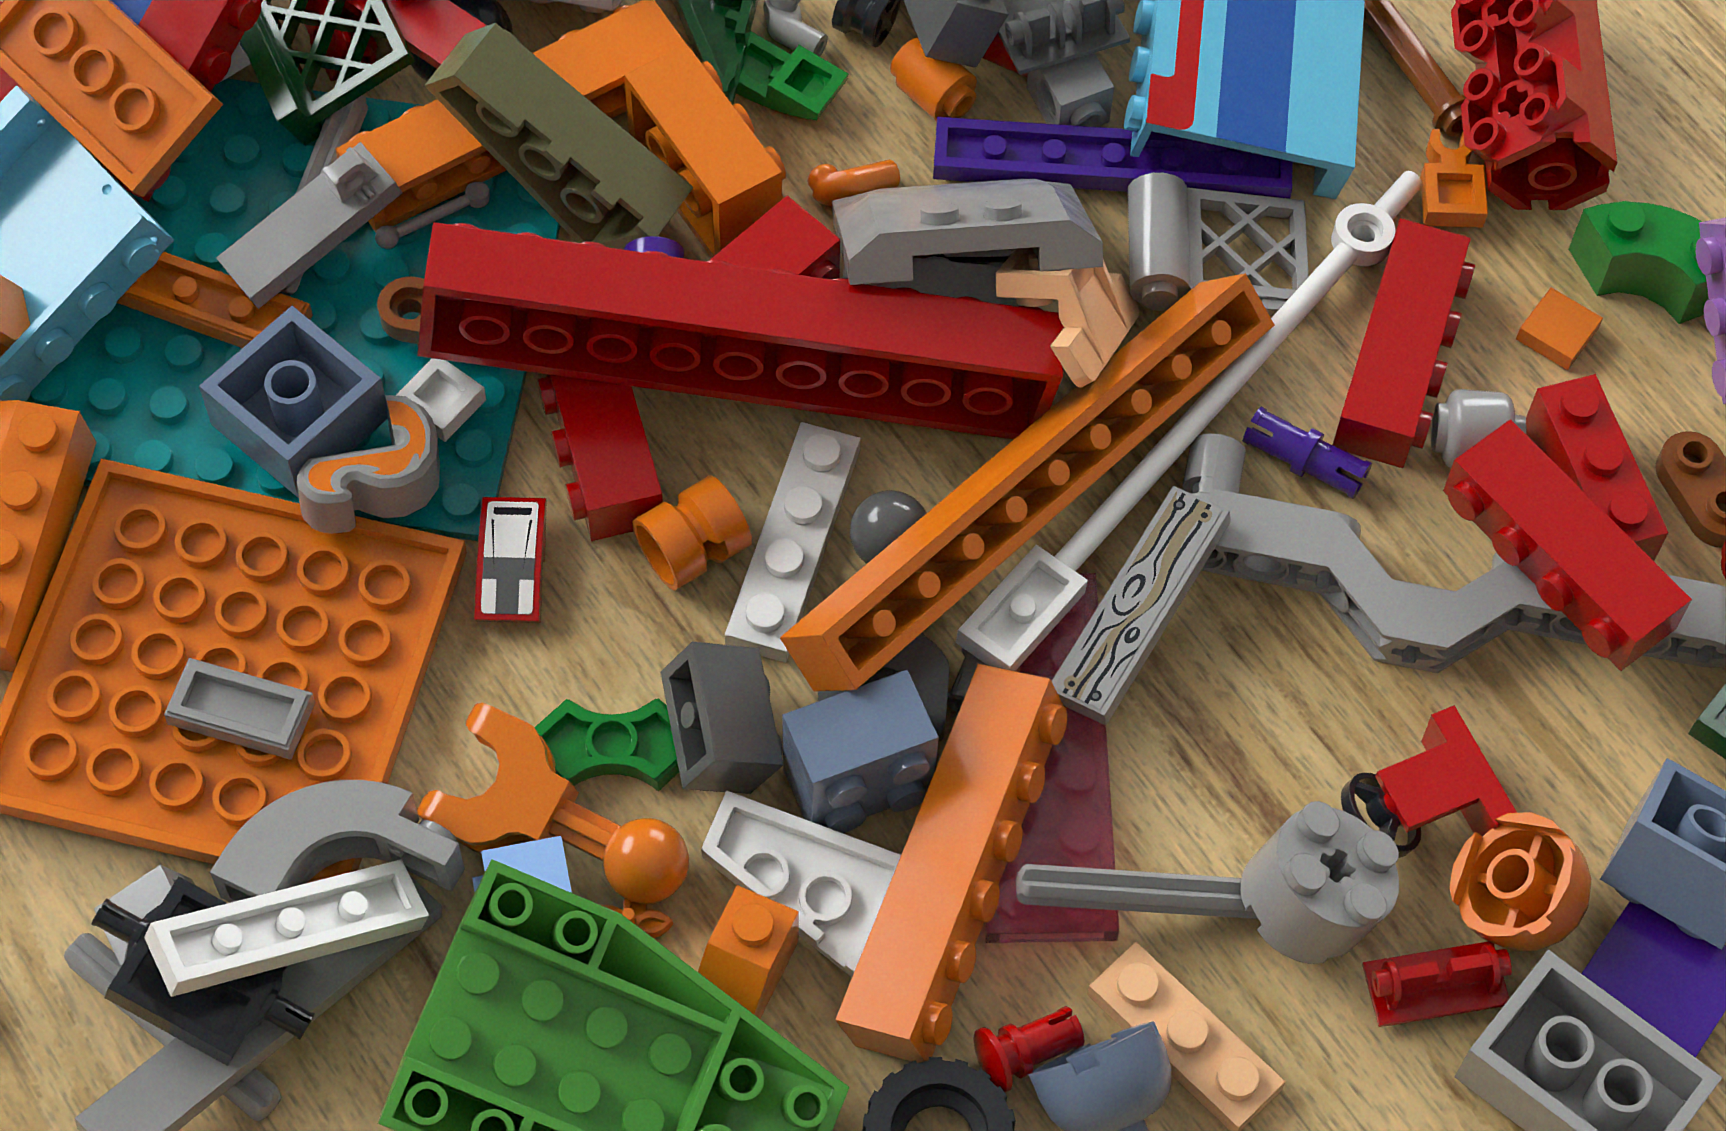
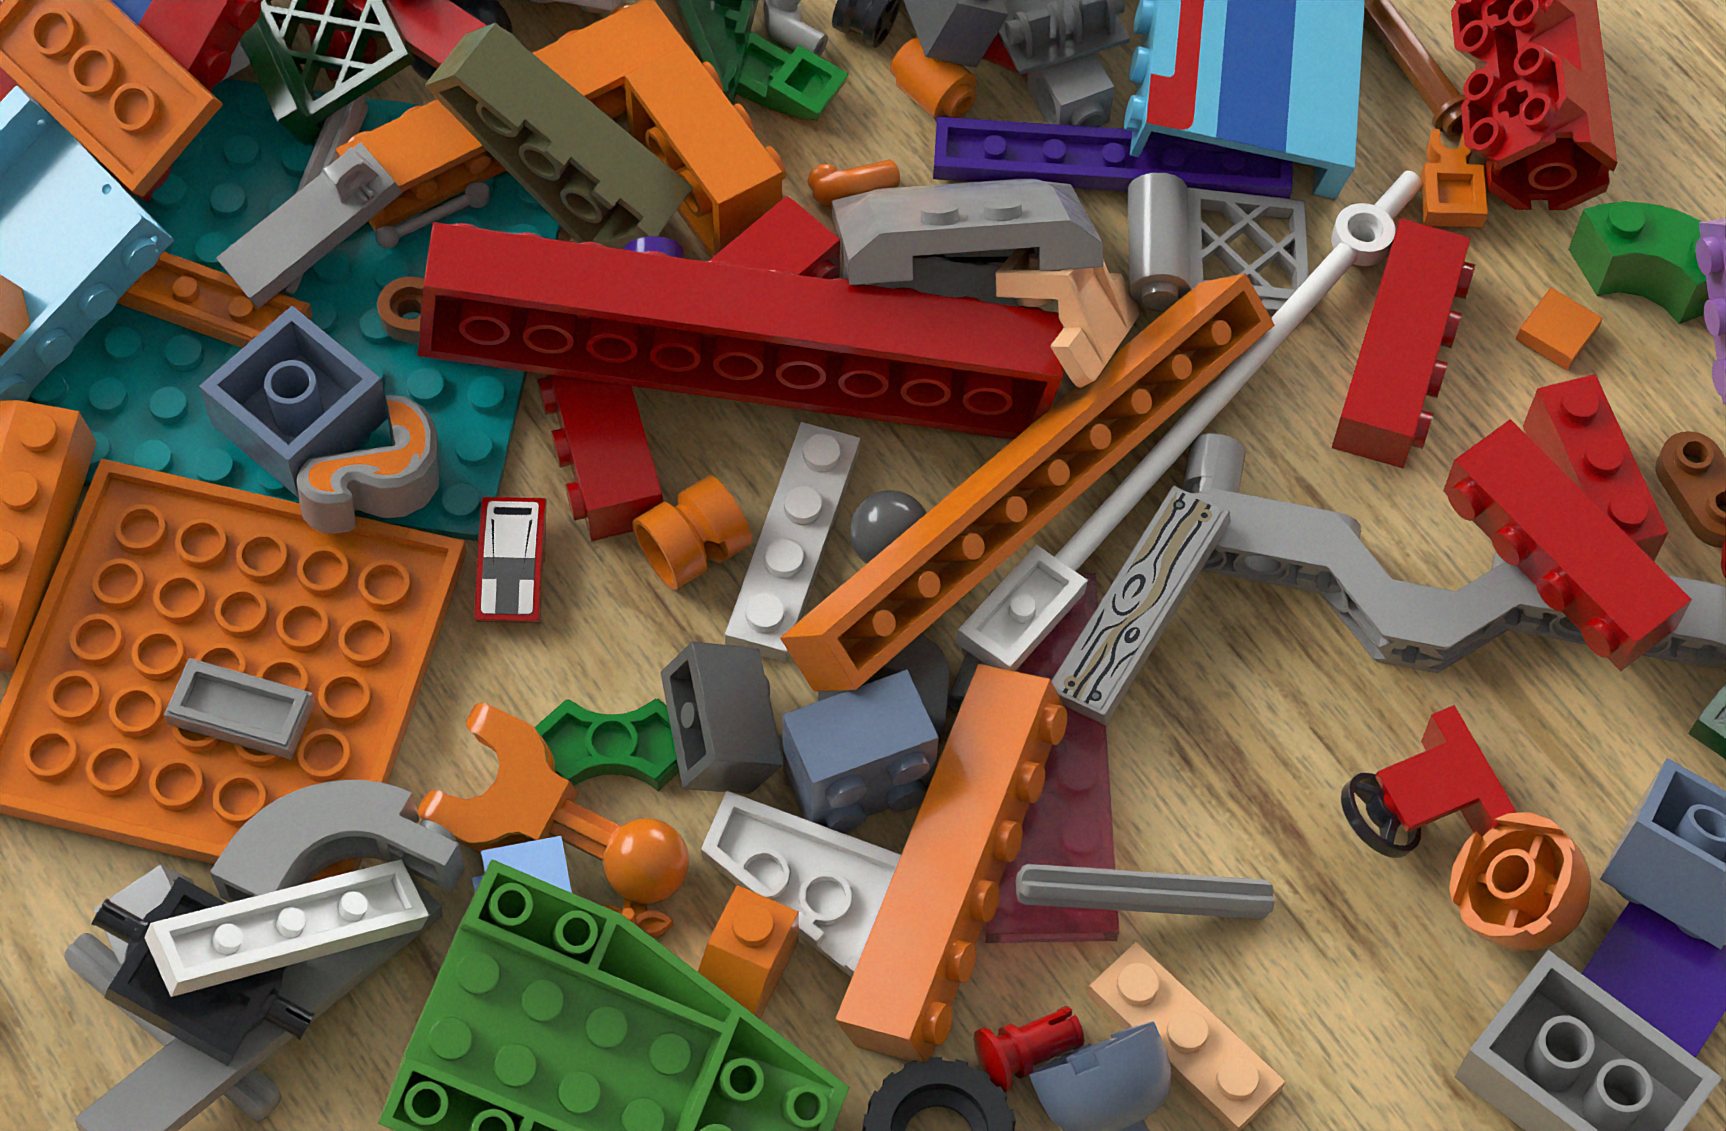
(445, 394): white plate -> none
(1307, 452): dark purple pin -> none
(1321, 883): light grey brick -> none
(1438, 983): red hinge -> none
(1468, 419): light grey head -> none

